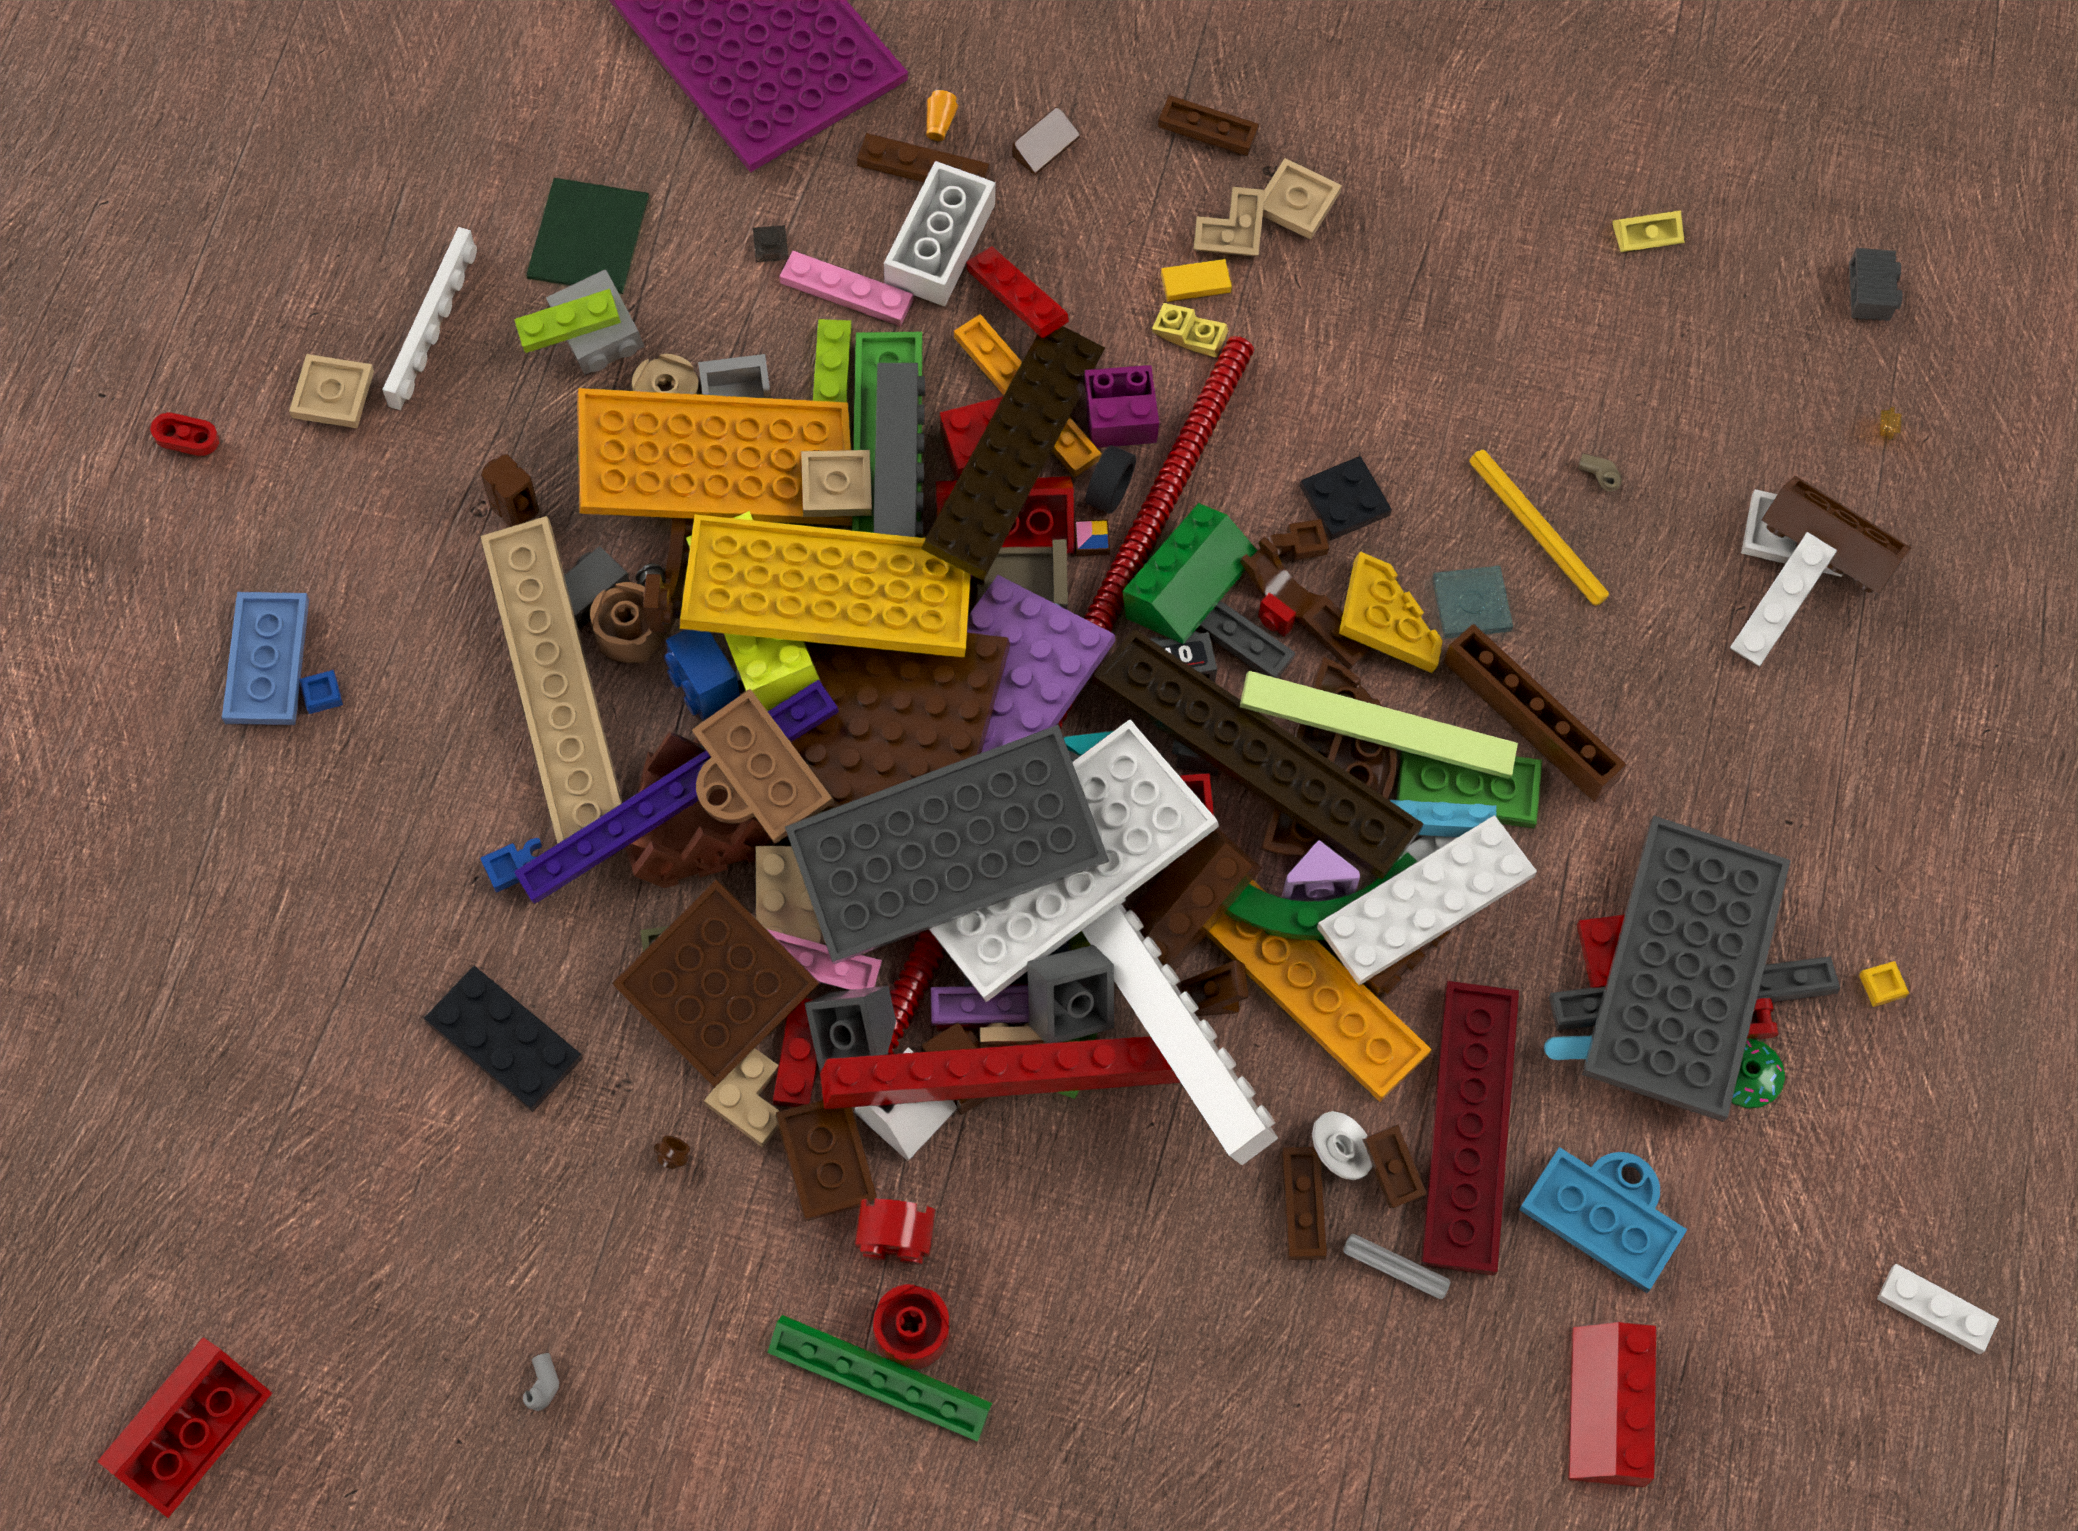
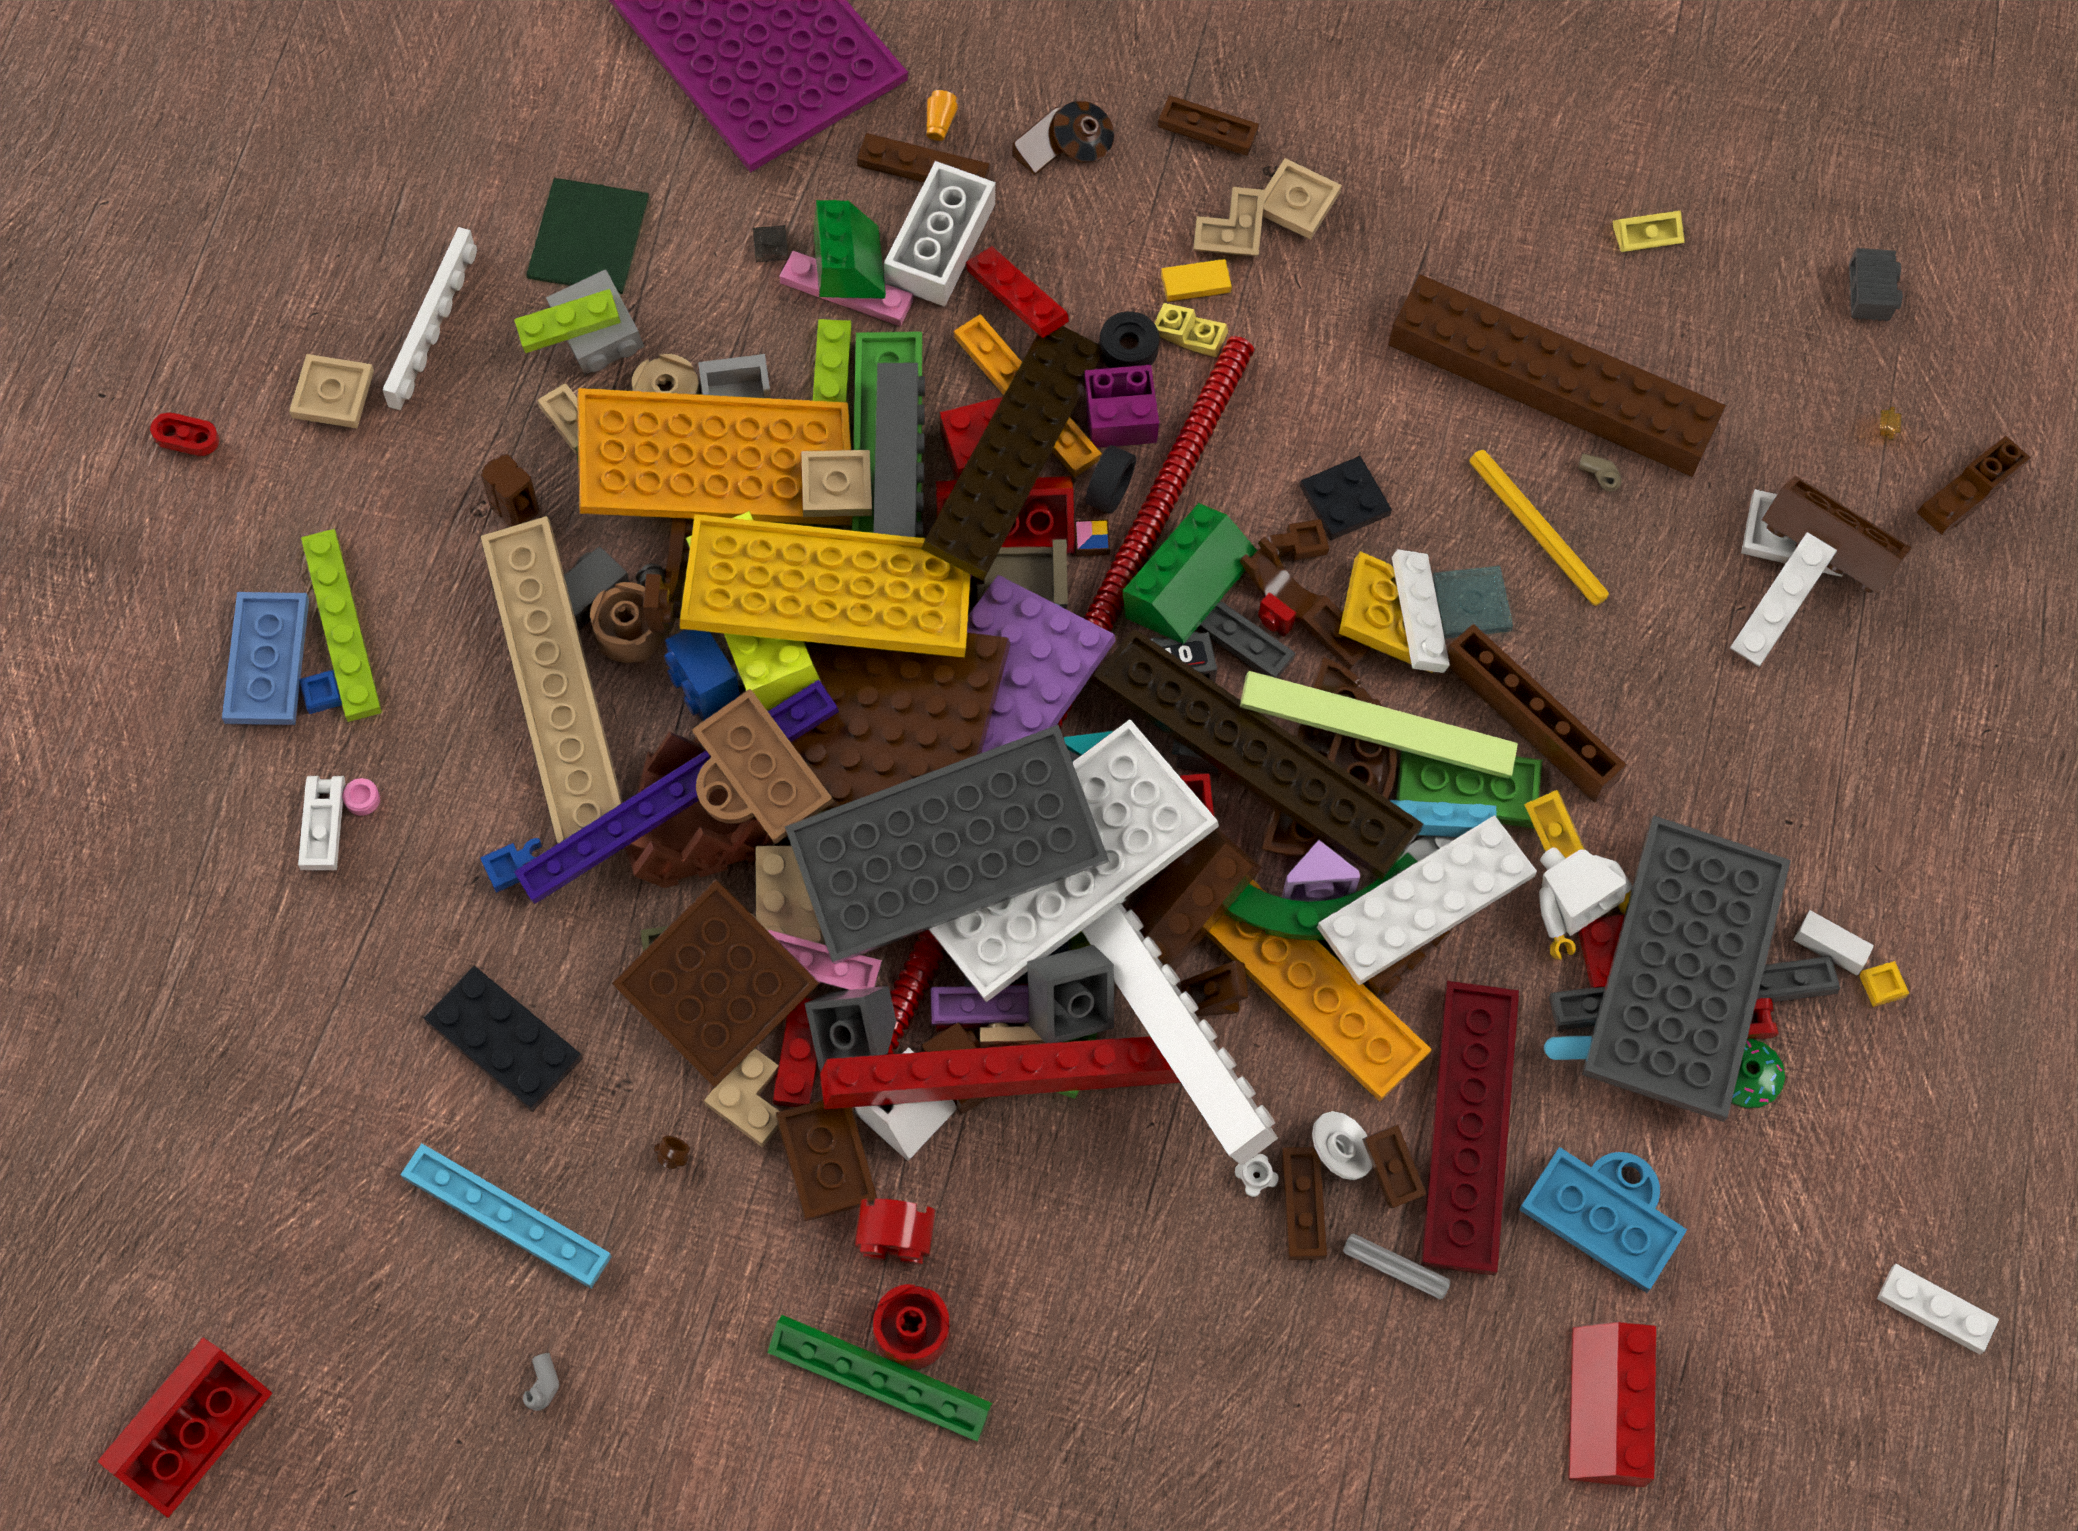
(321, 823): none -> white plate
(341, 625): none -> lime plate
(361, 797): none -> bright pink tile
(506, 1215): none -> medium azure plate
(561, 410): none -> tan plate
(847, 252): none -> green slope
(1075, 139): none -> dish
(1129, 325): none -> black tyre
(1262, 1166): none -> white plate
(1420, 611): none -> white plate
(1554, 824): none -> yellow plate
(1556, 375): none -> reddish brown brick
(1578, 892): none -> white torso
(1832, 940): none -> white slope
(1974, 486): none -> reddish brown slope

